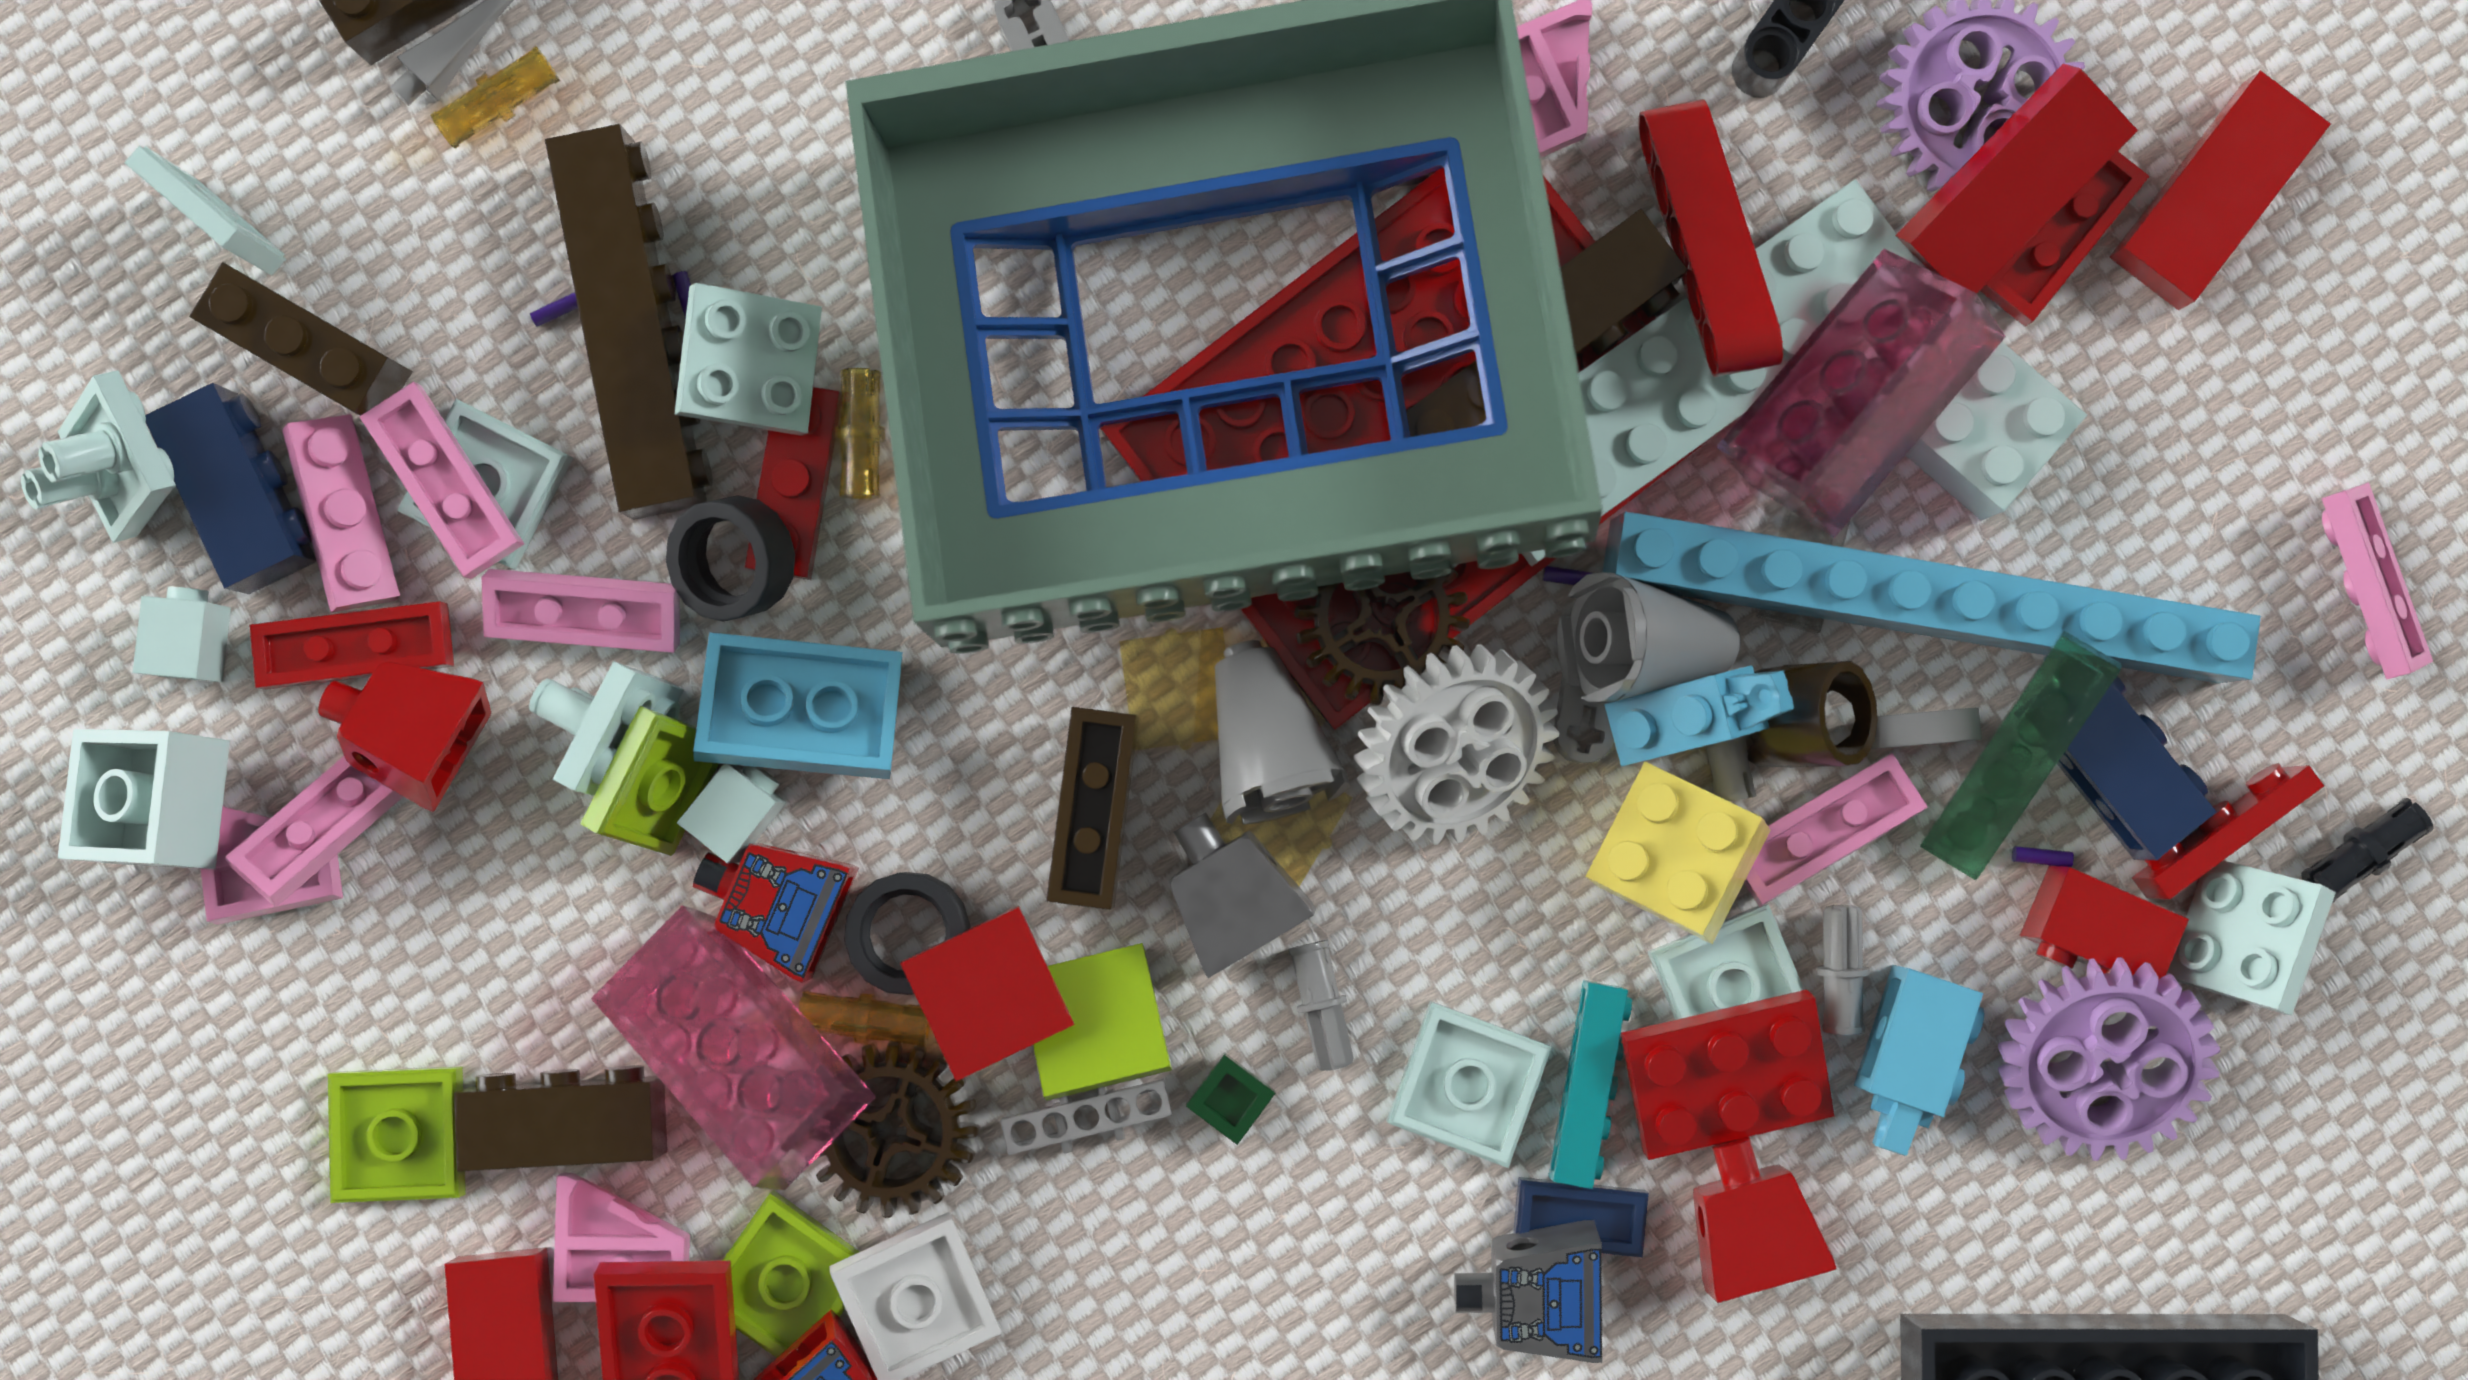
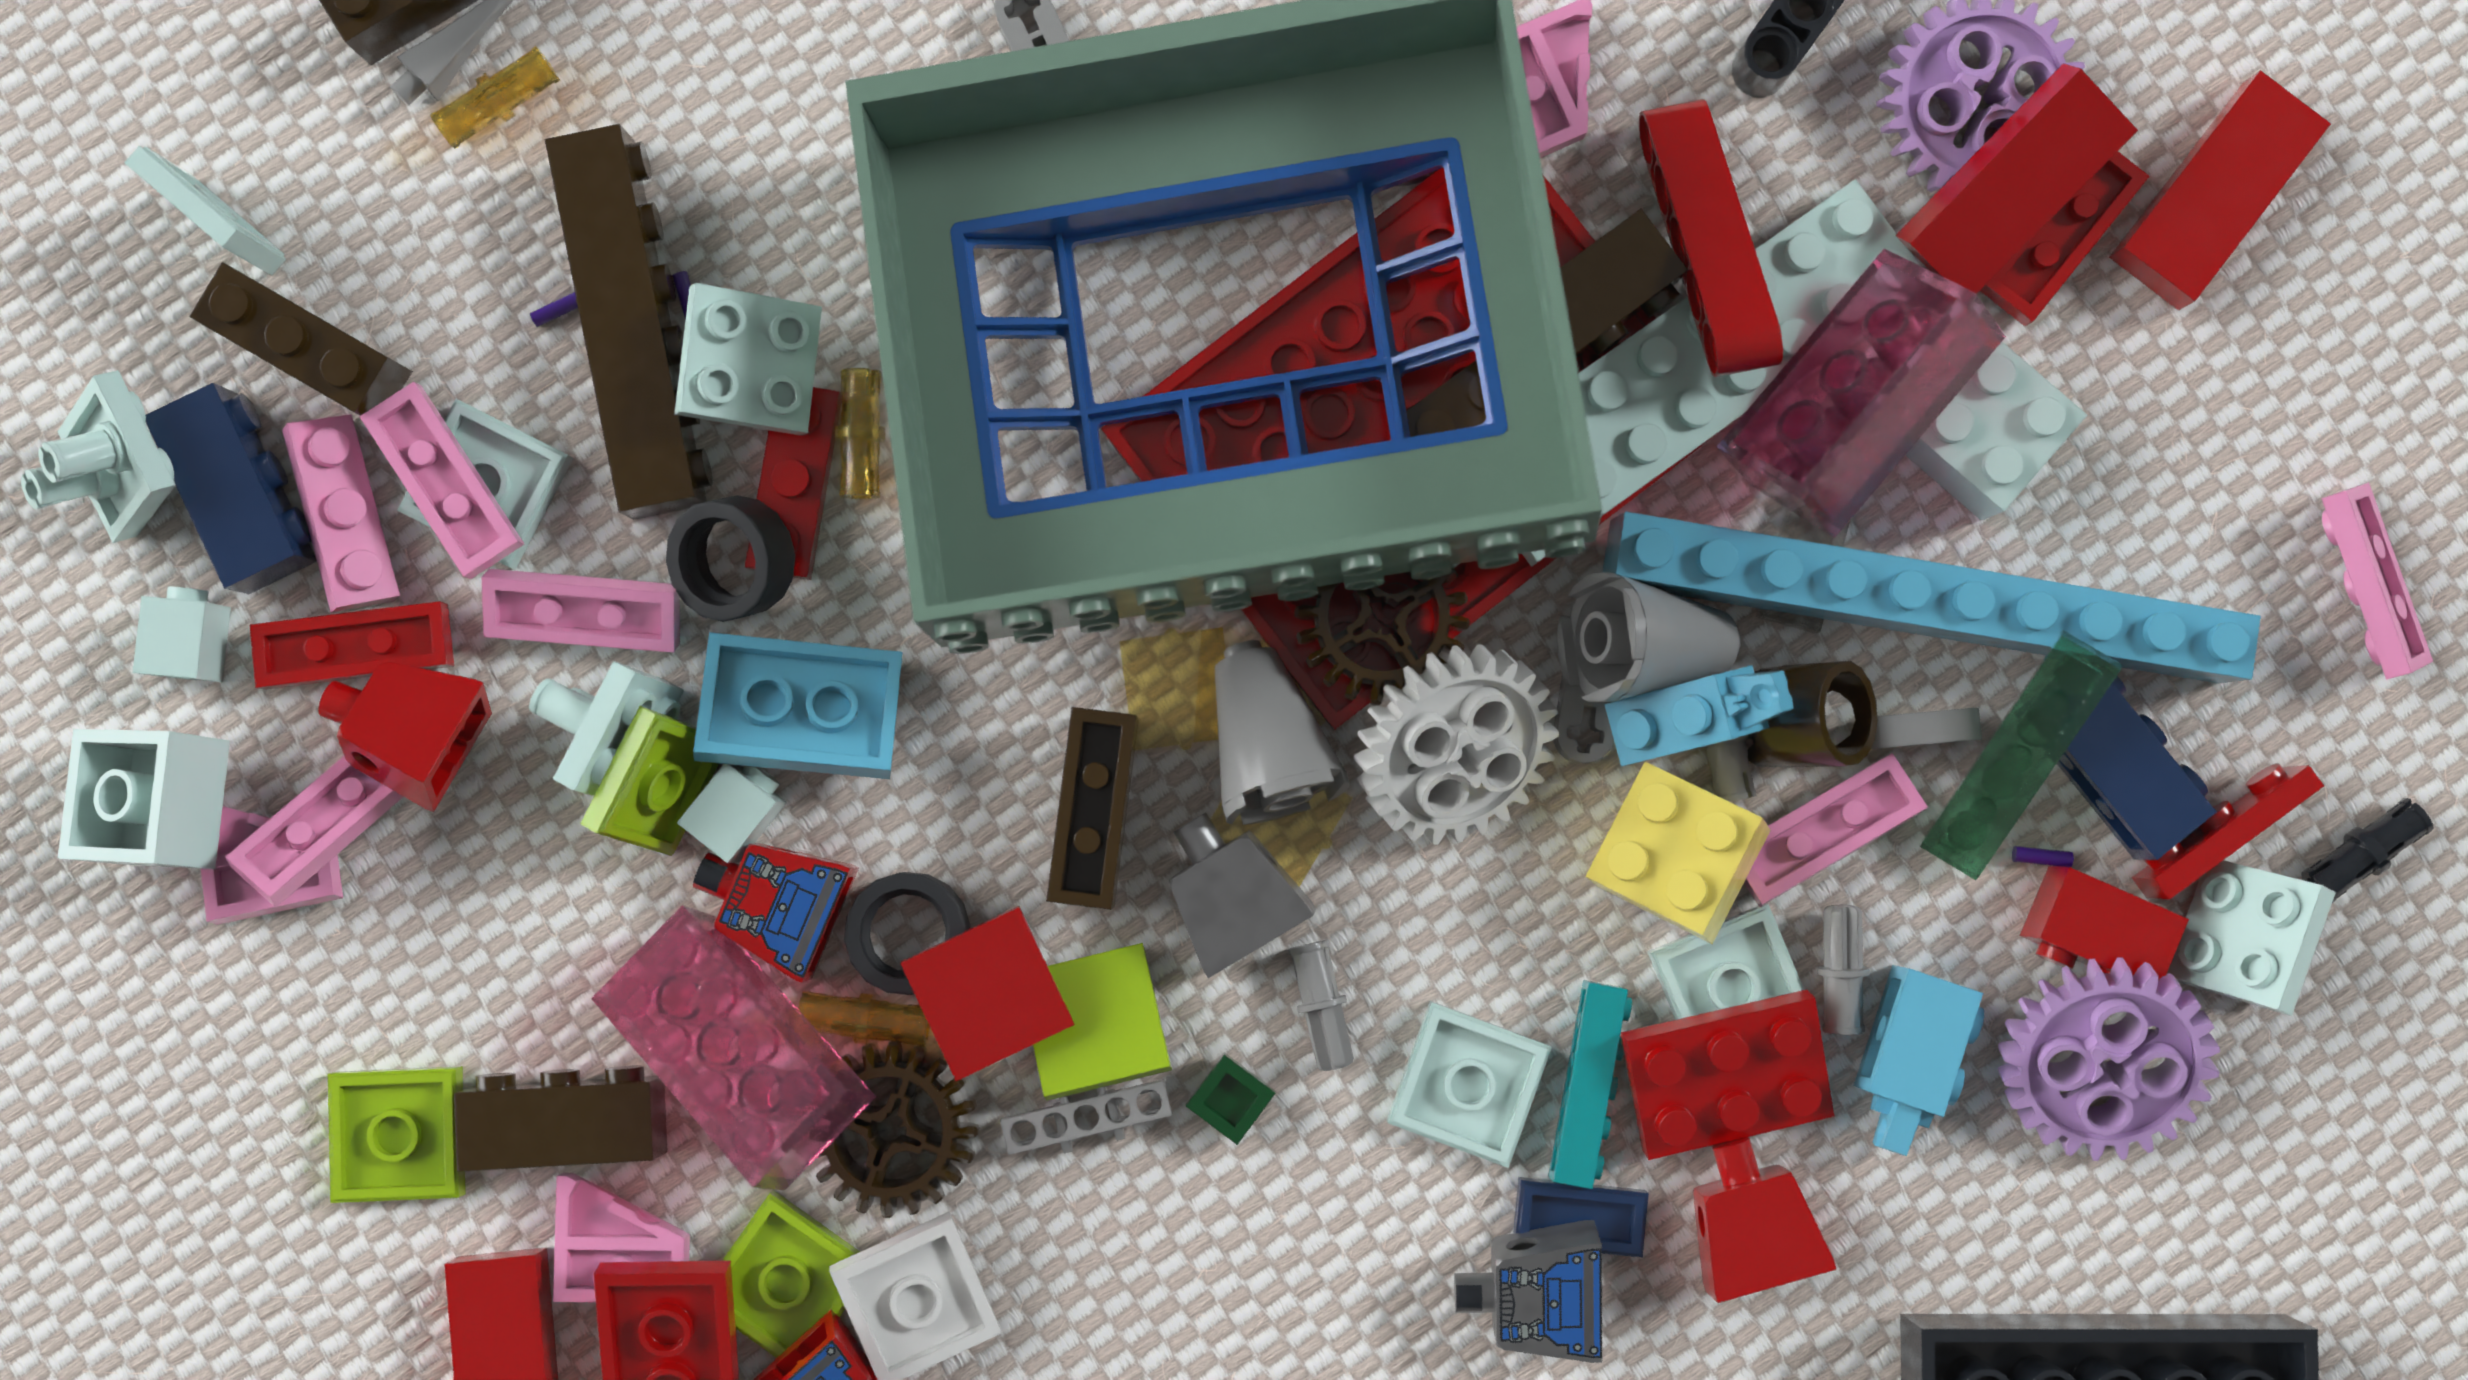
(1563, 575): dark purple piece -> none

